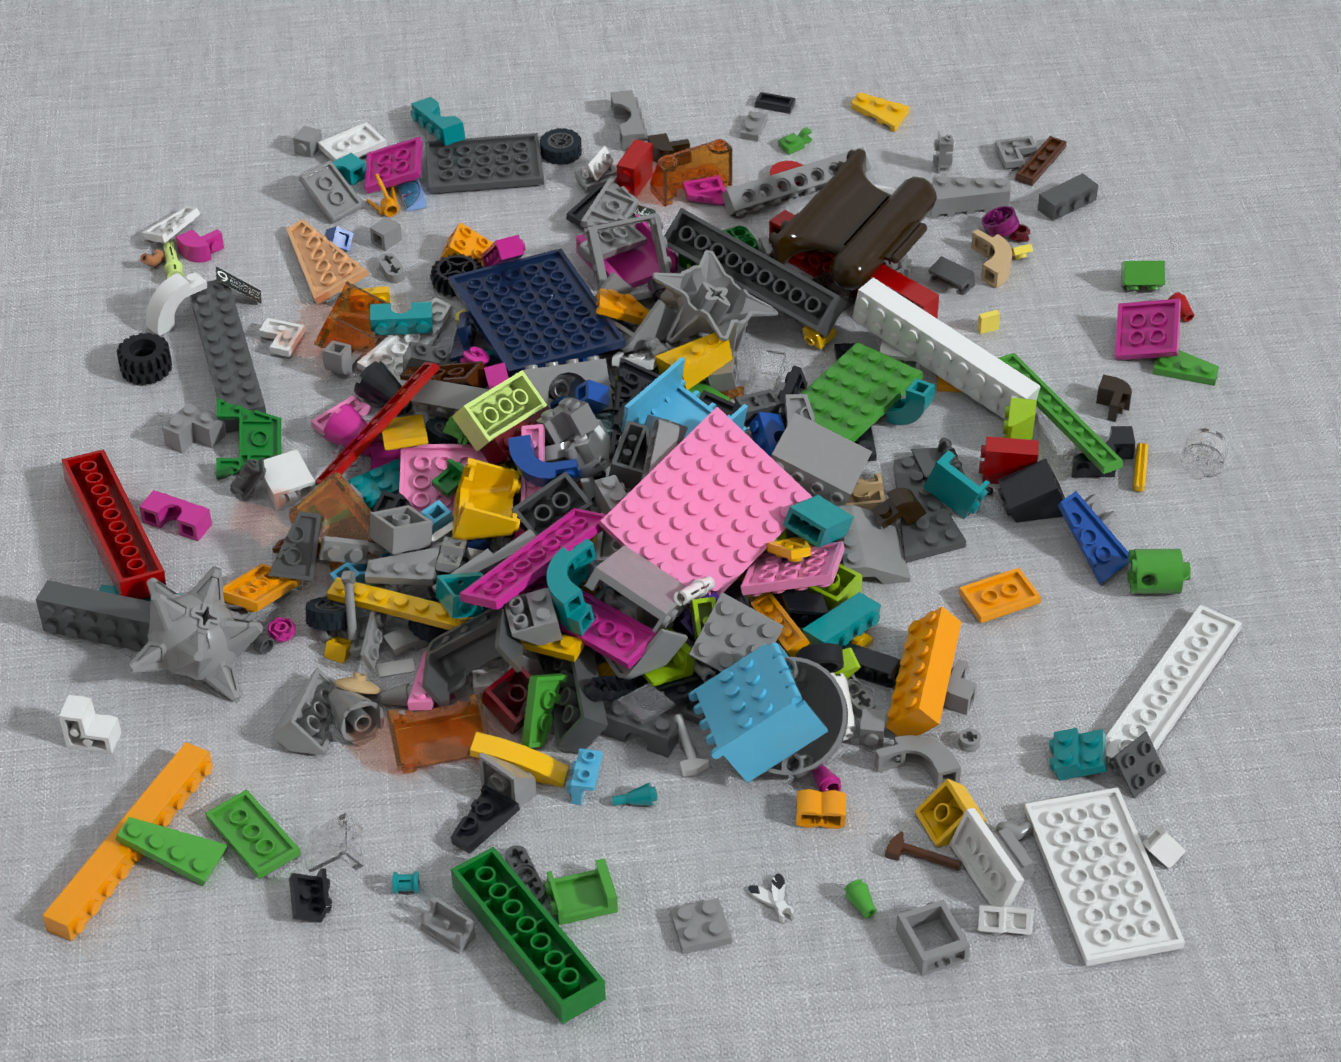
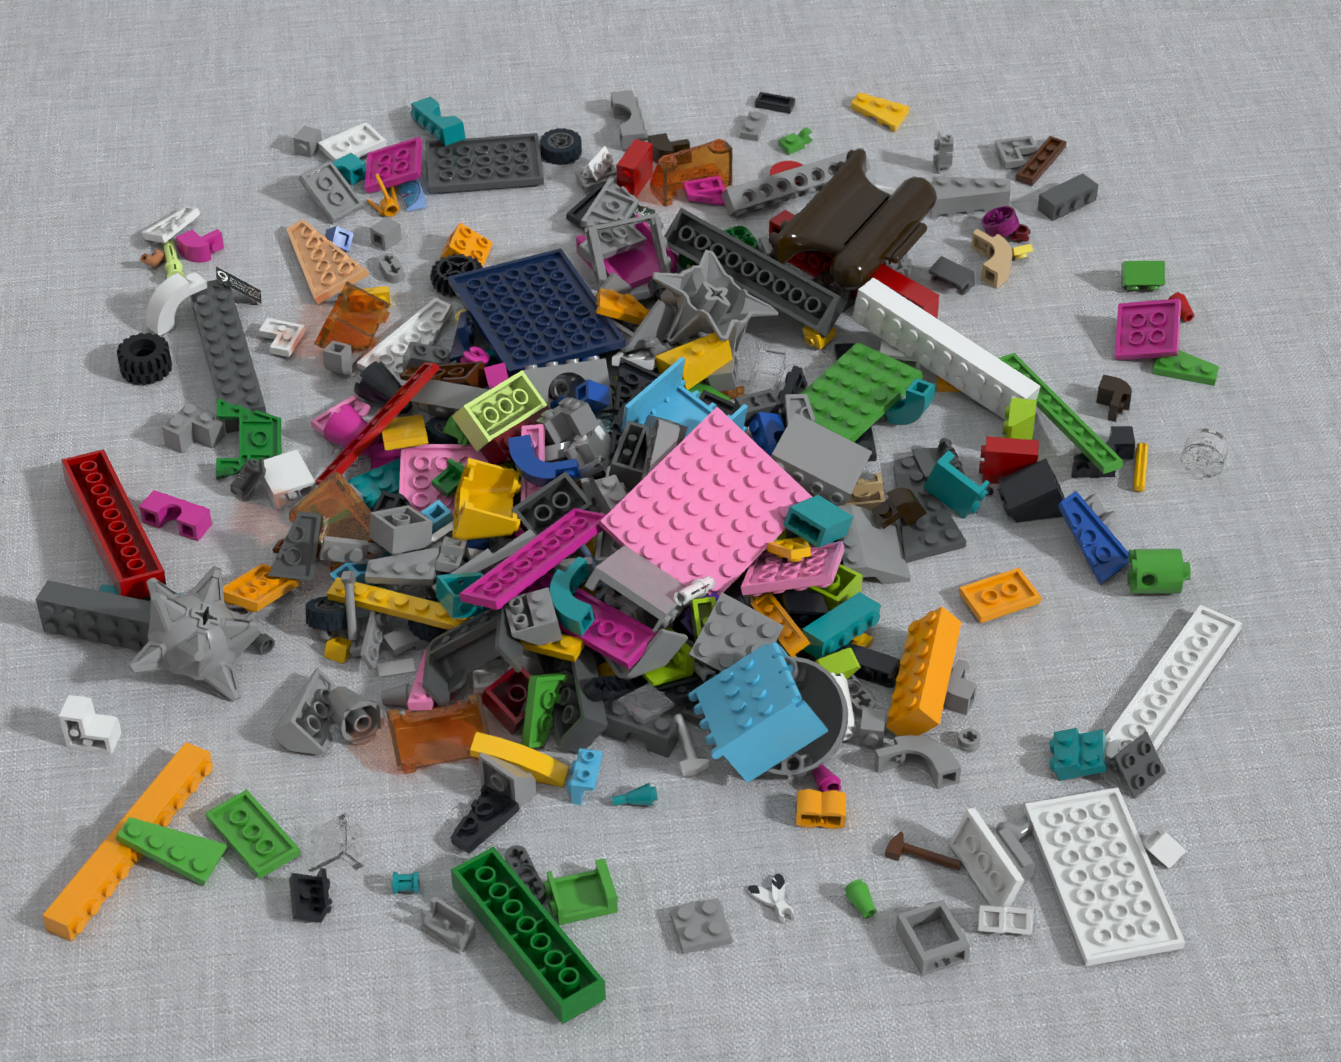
(281, 629): dark pink plate -> none
(358, 684): tan dish -> none
(415, 321): teal arch -> none
(503, 251): dark pink brick -> none
(560, 572): teal arch -> none
(825, 654): black tyre -> none
(944, 810): yellow slope -> none
(988, 321): light yellow tile -> none

